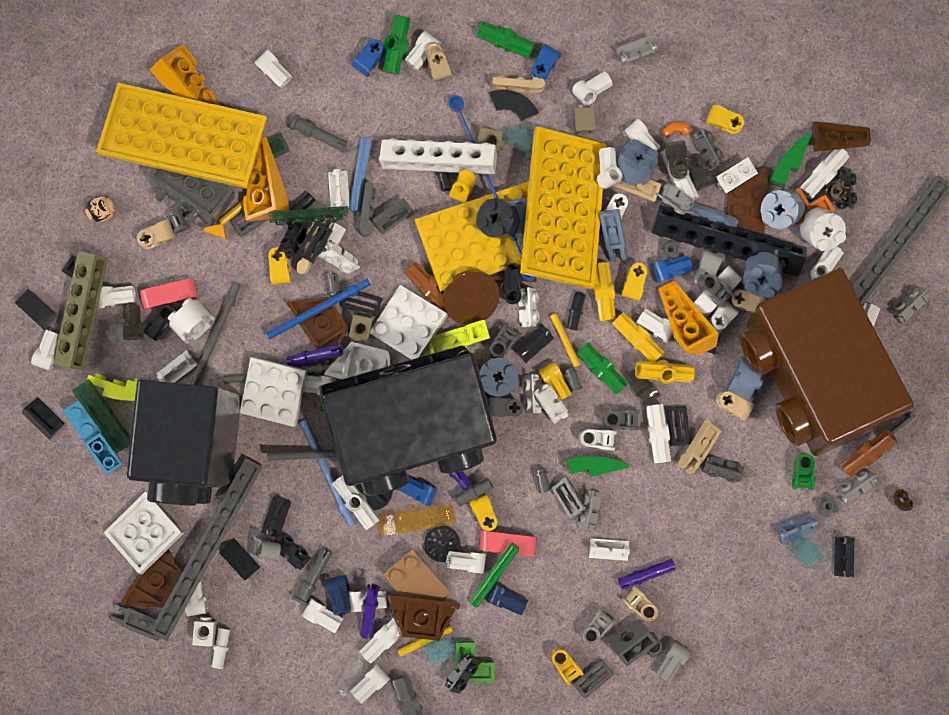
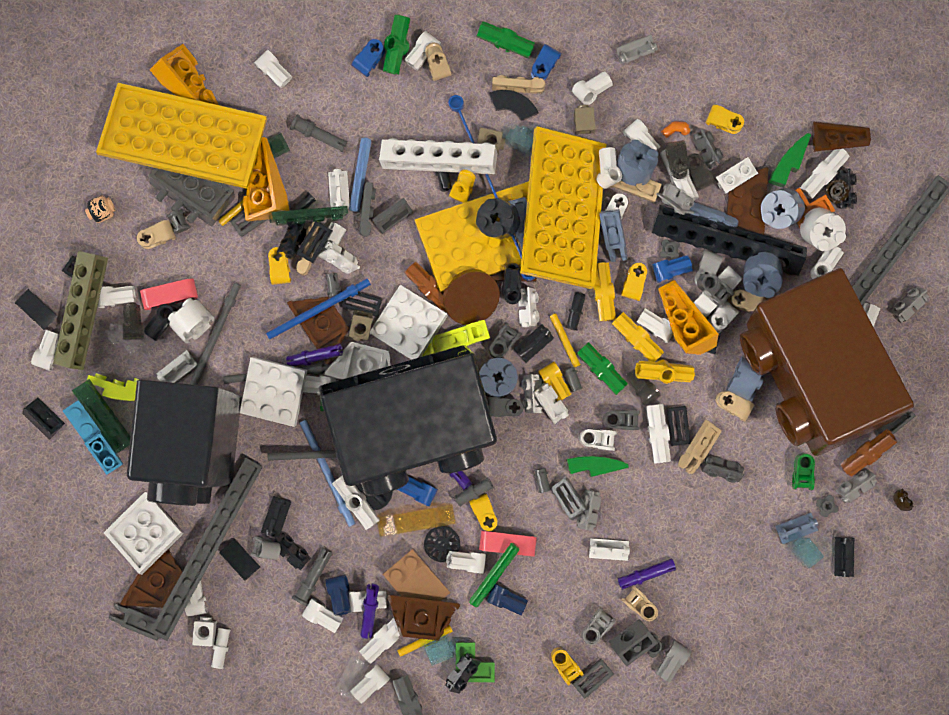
(217, 231): light orange slope -> none

